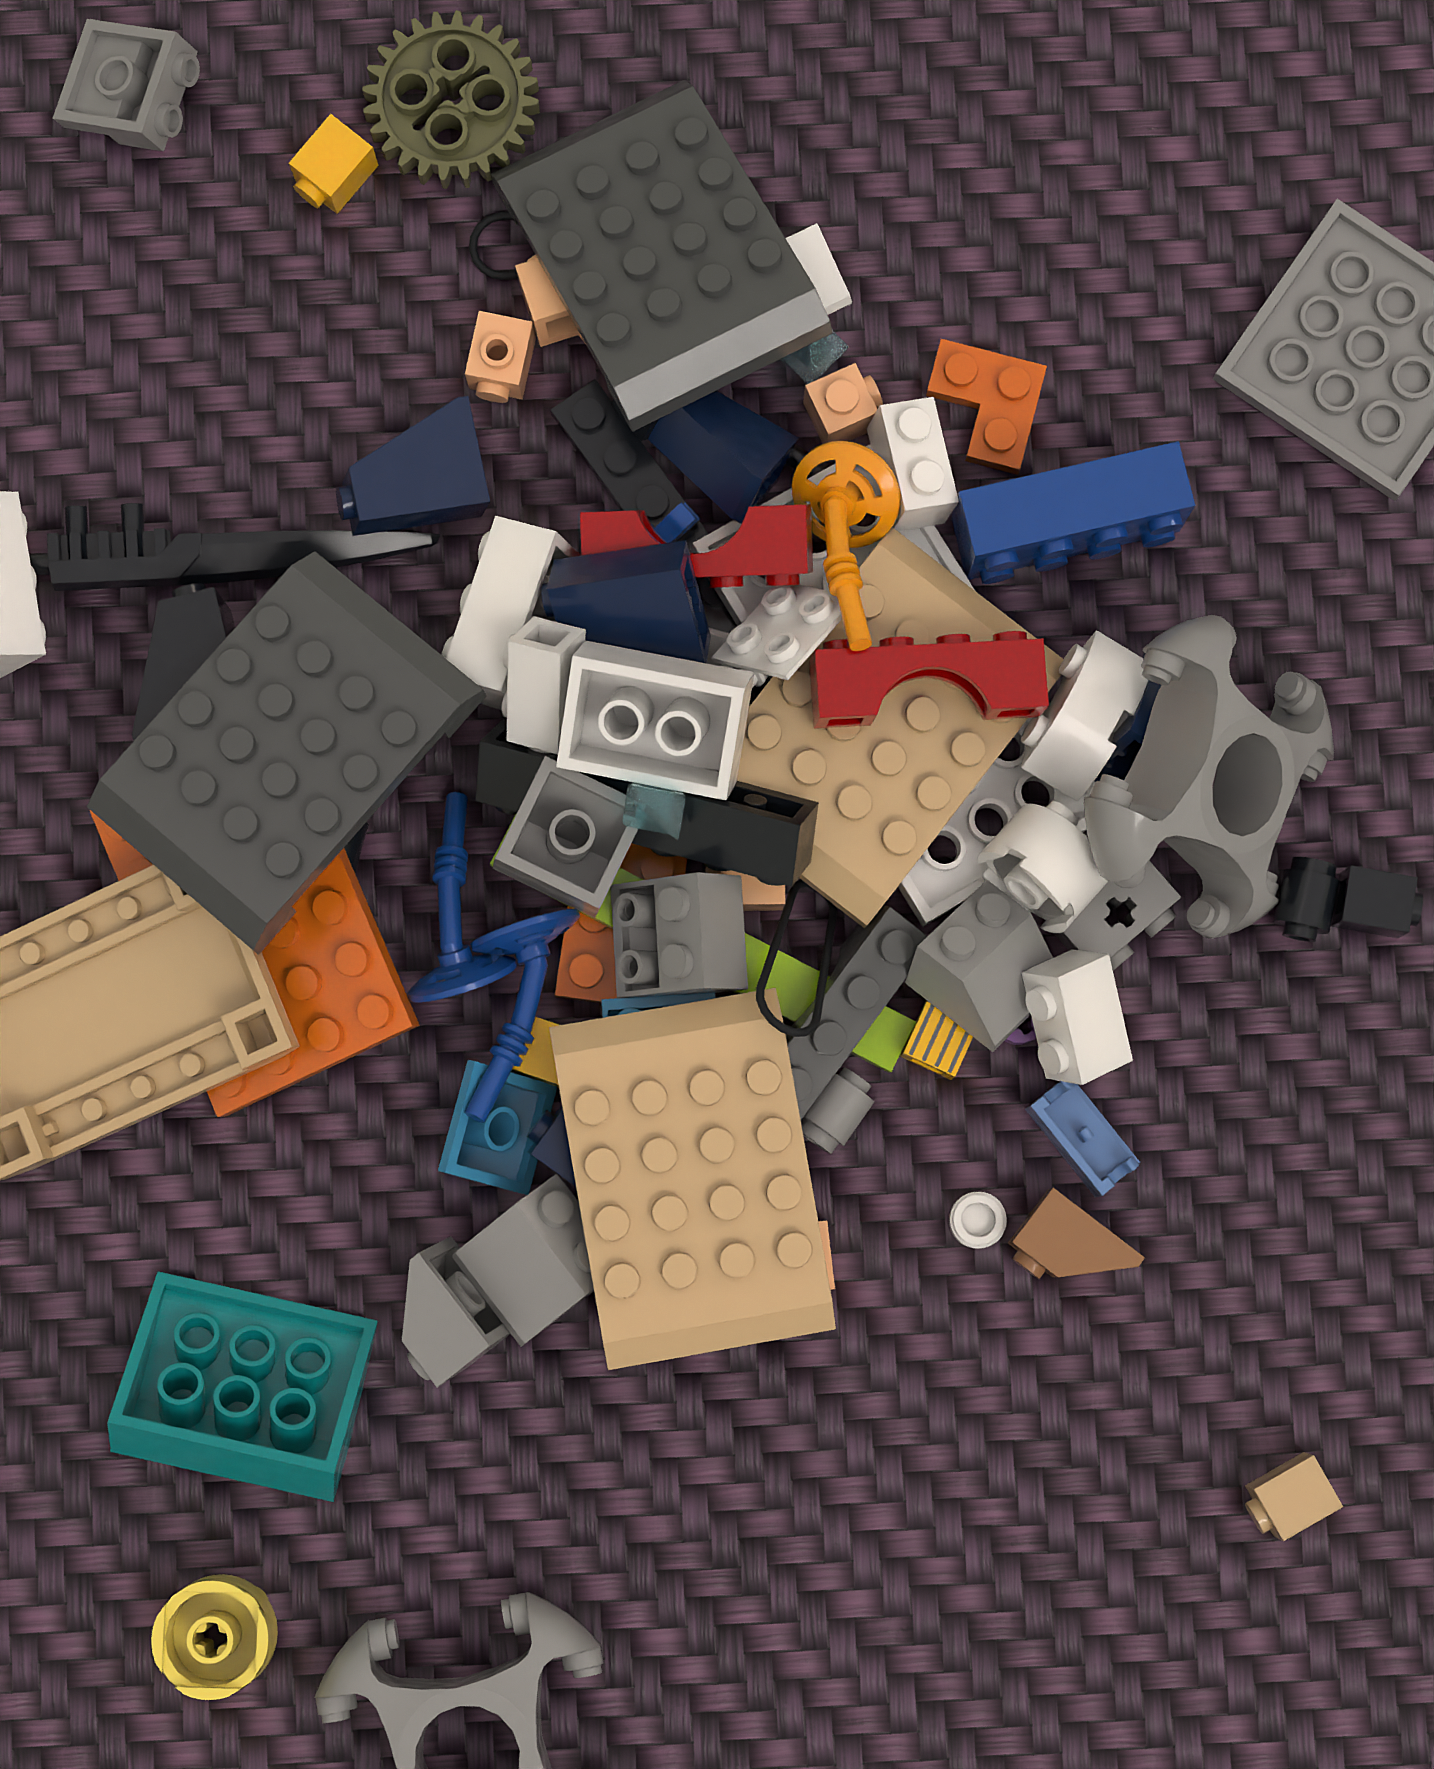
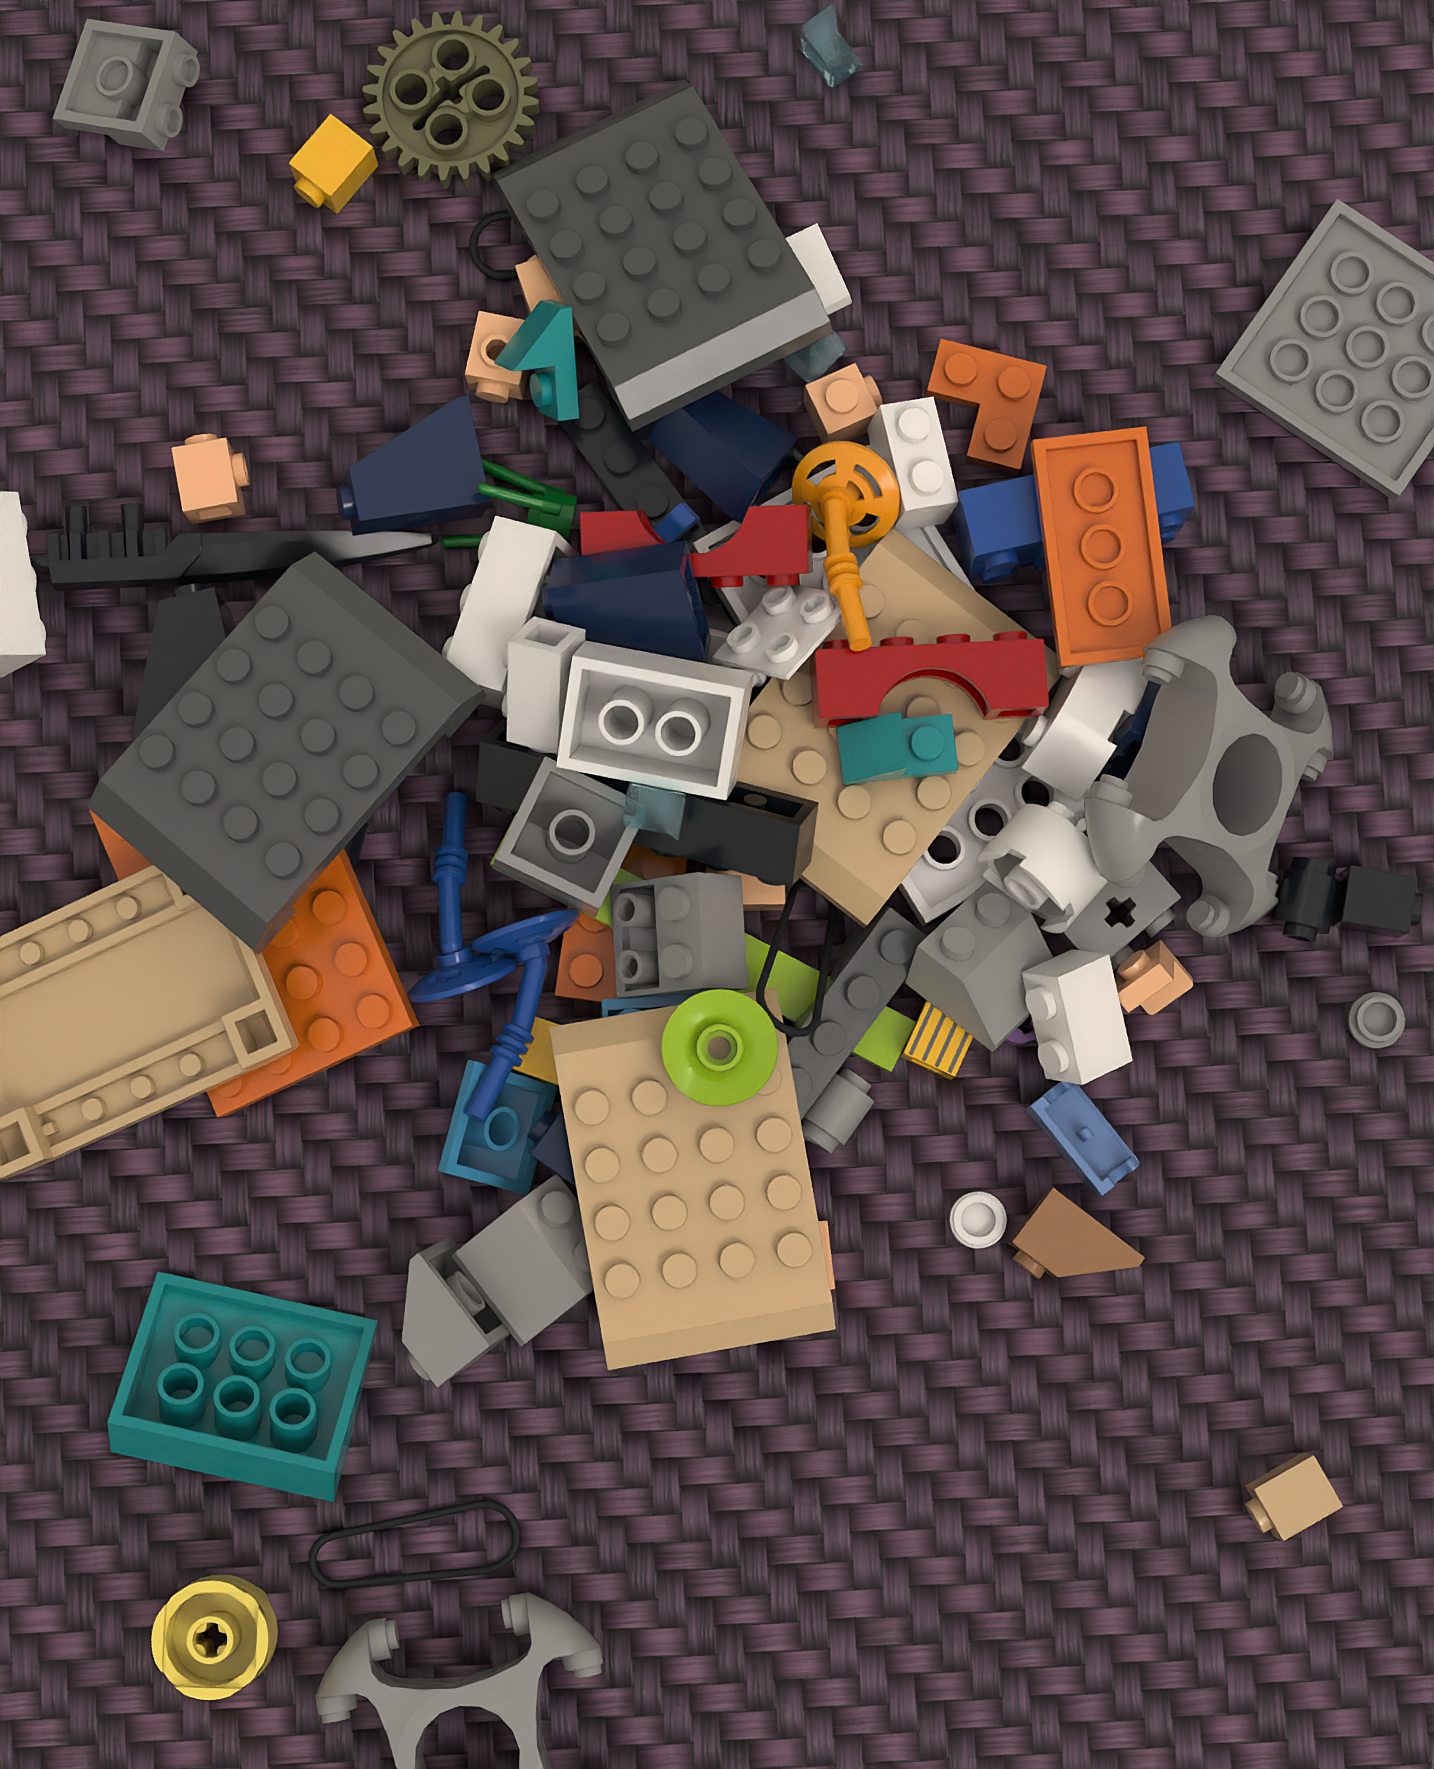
(210, 478): none -> light nougat brick
(419, 1576): none -> black piece
(547, 346): none -> teal slope
(548, 504): none -> green plant
(751, 1043): none -> lime dish
(827, 48): none -> clear light blue slope
(896, 748): none -> teal slope
(1101, 545): none -> orange plate
(1151, 979): none -> light nougat bracket
(1376, 1020): none -> light grey plate

